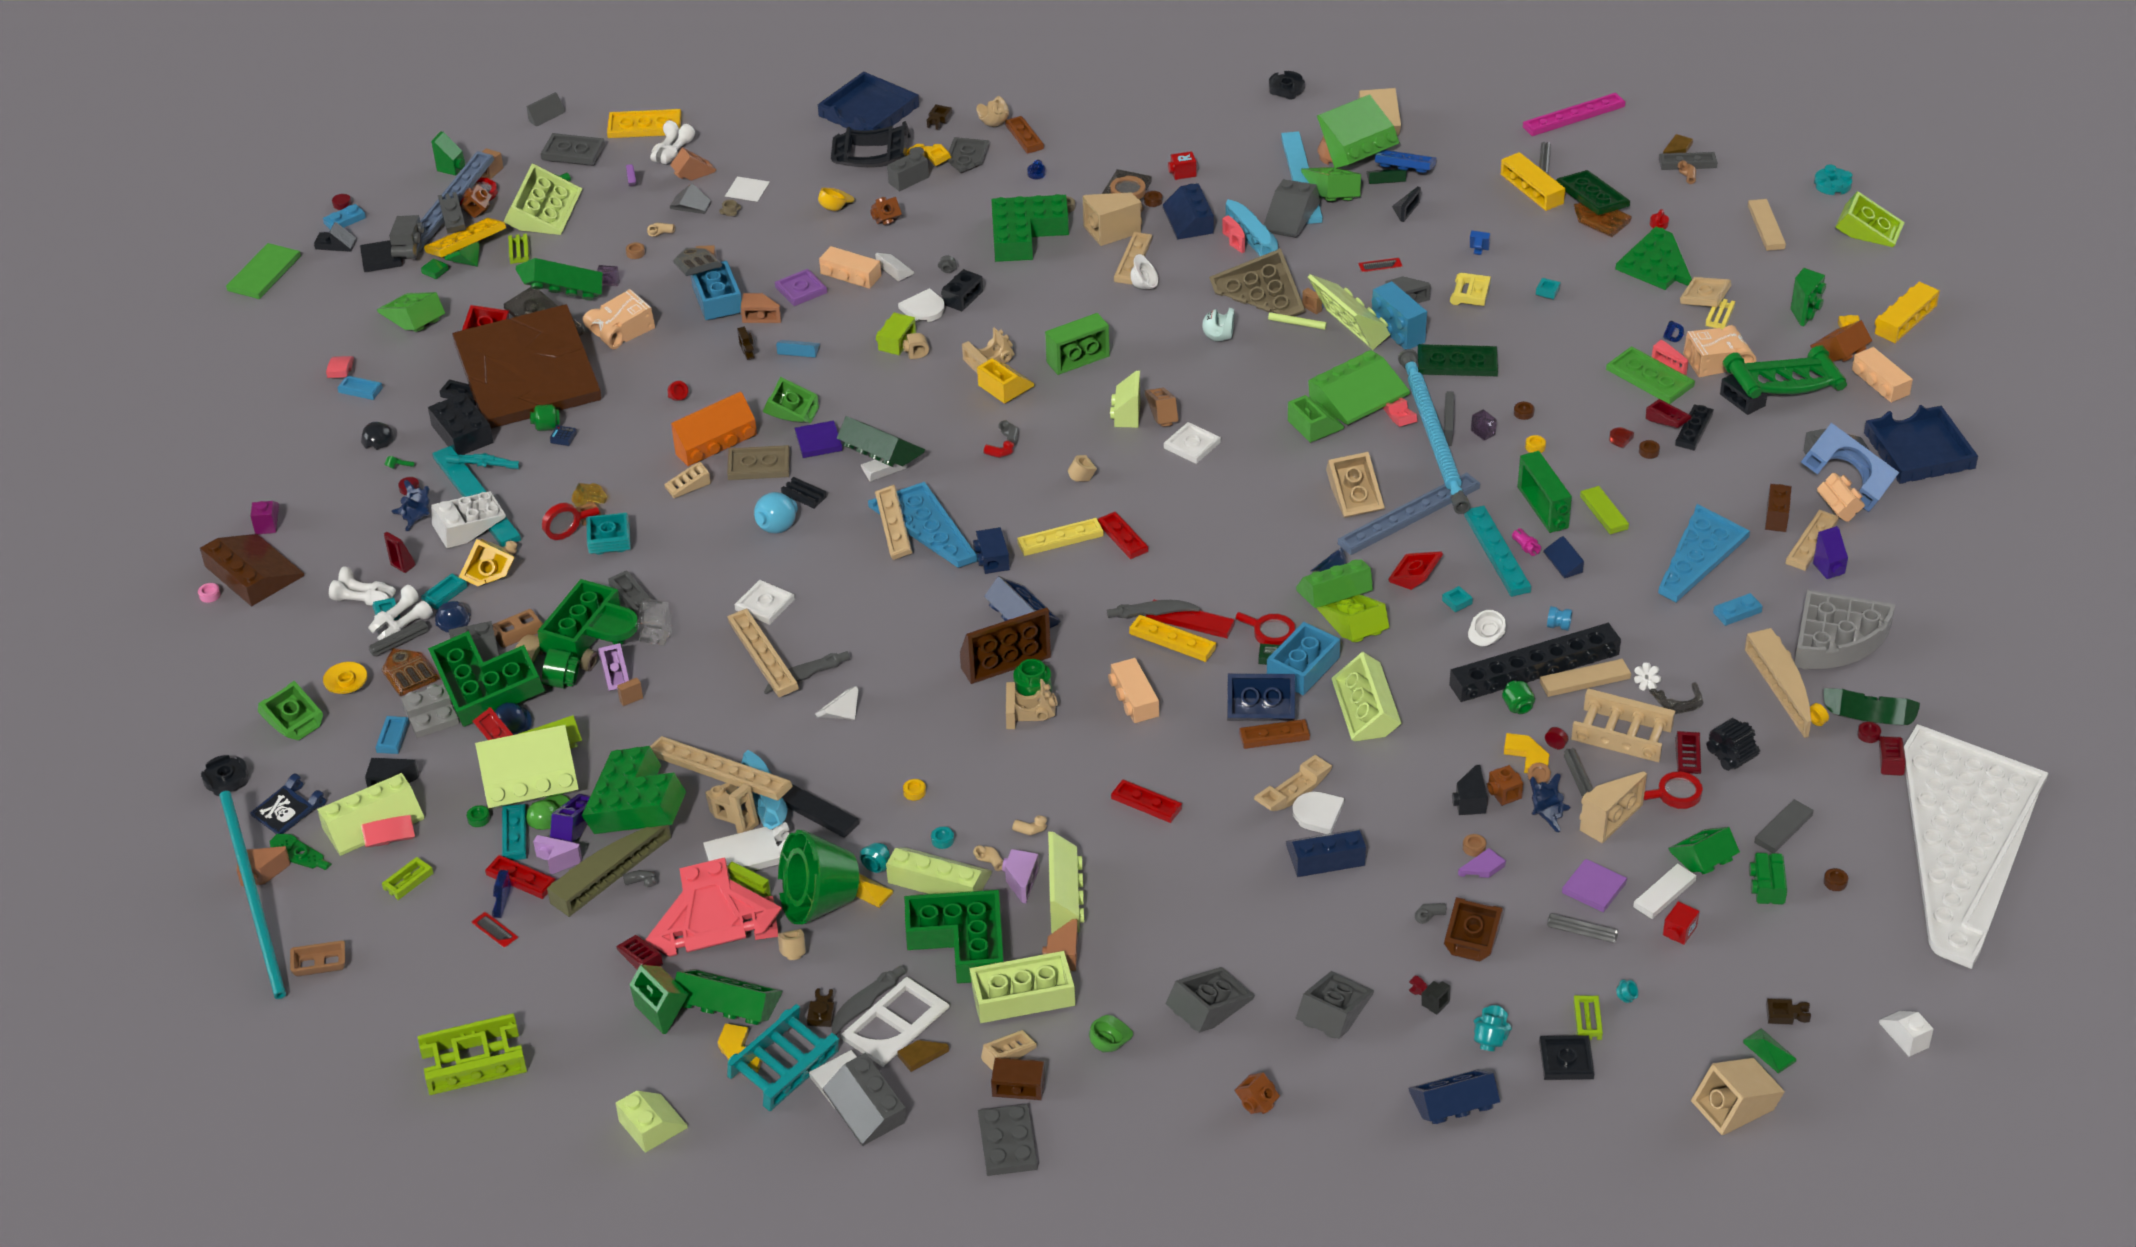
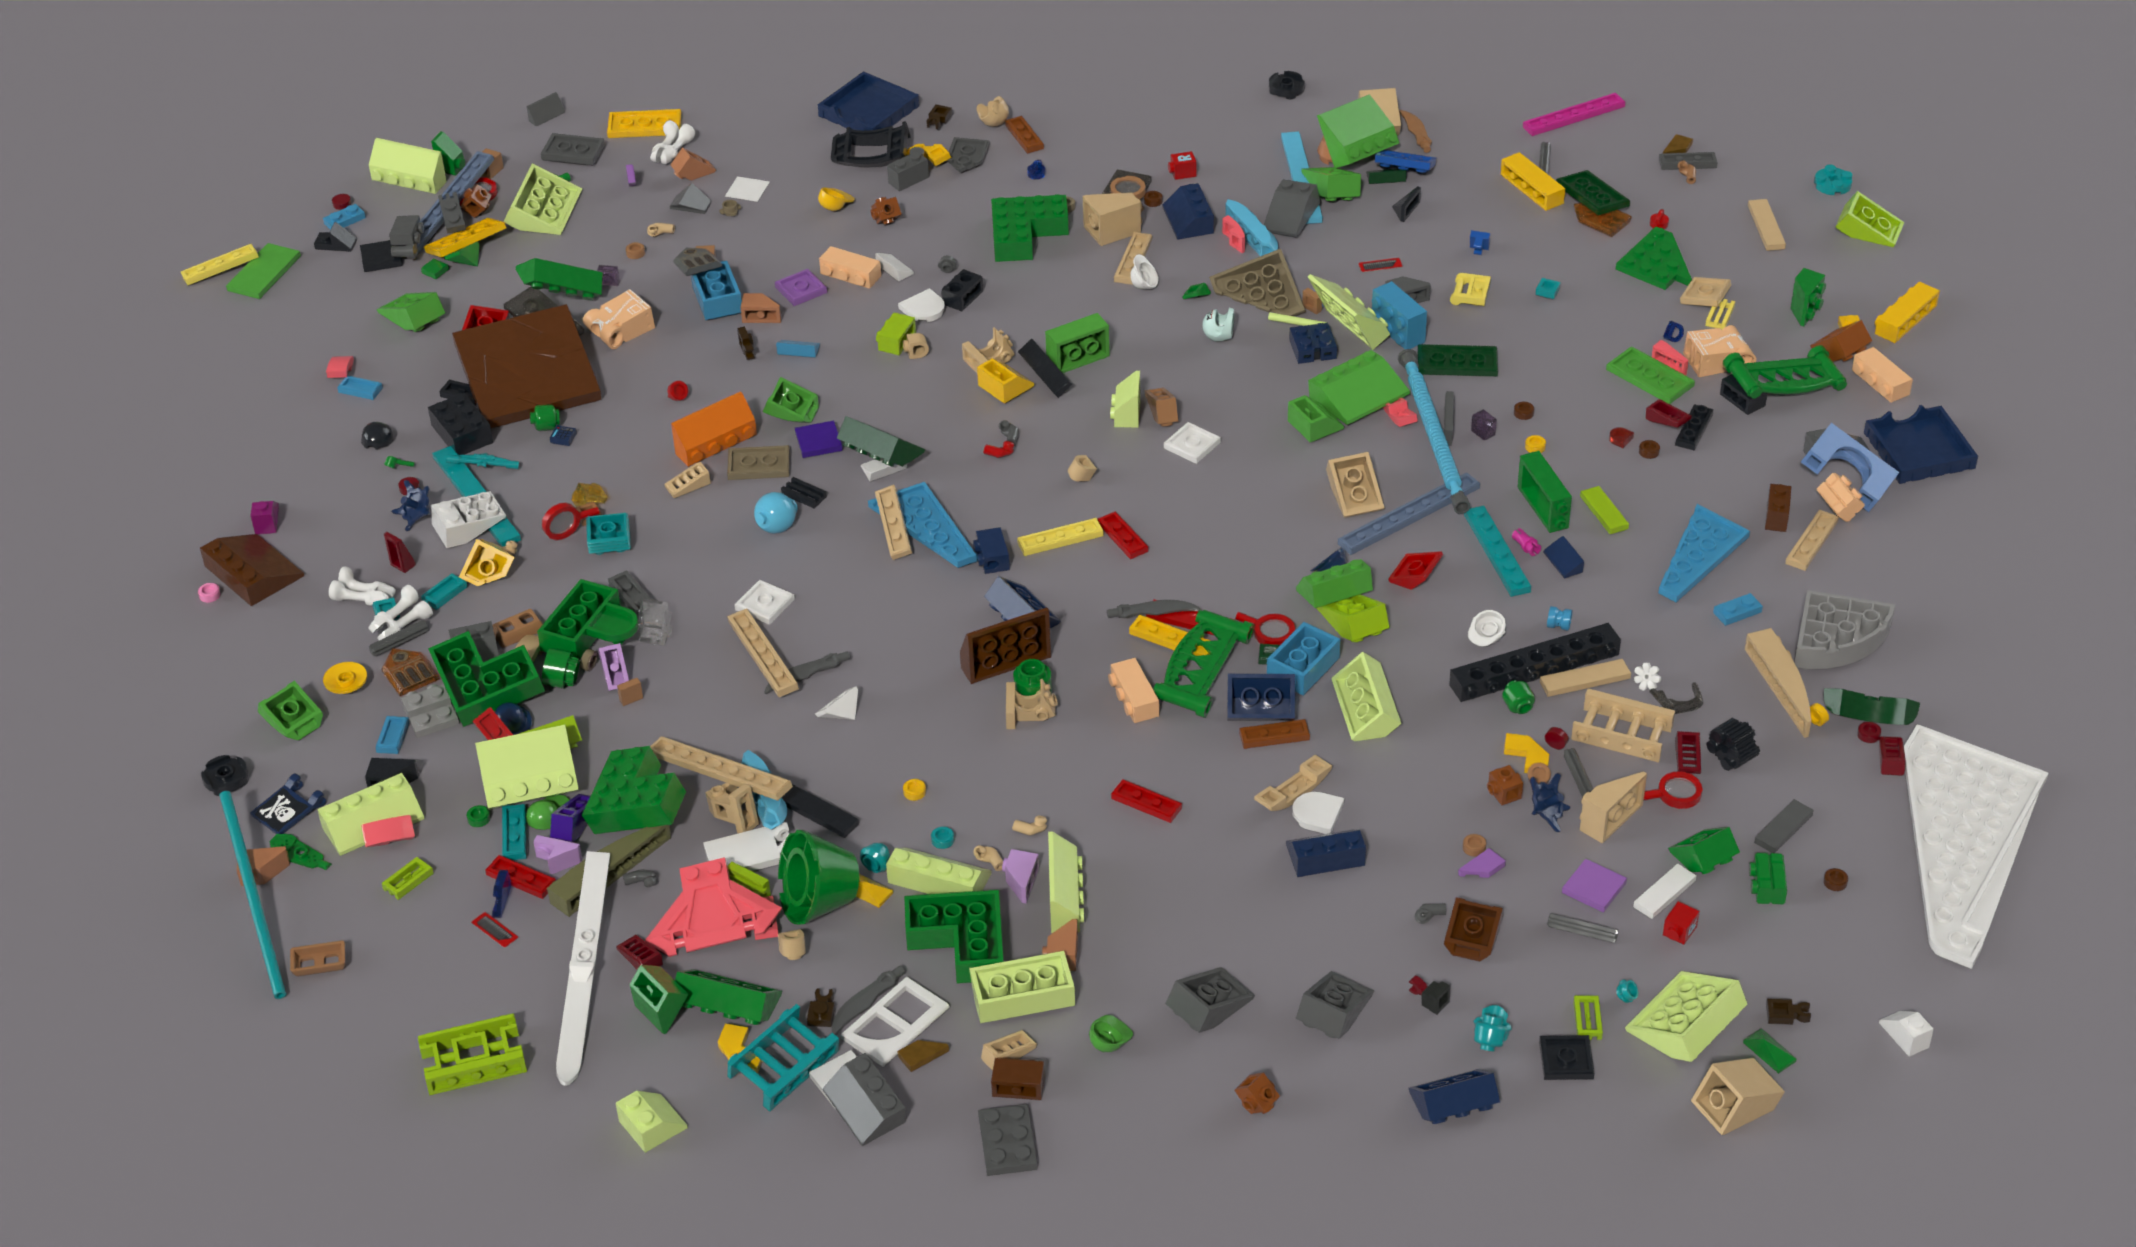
(219, 264): none -> light yellow tile
(407, 166): none -> yellowish green slope
(451, 616): dark blue hat -> none
(518, 240): lime tile -> none
(582, 967): none -> white piece
(1045, 368): none -> black tile
(1194, 695): none -> green piece
(1197, 291): none -> green slope
(1313, 343): none -> dark blue piece
(1418, 129): none -> medium nougat sword
(1457, 599): teal plate -> none
(1471, 793): black slope -> none
(1688, 1014): none -> yellowish green slope
(1830, 553): dark purple slope -> none

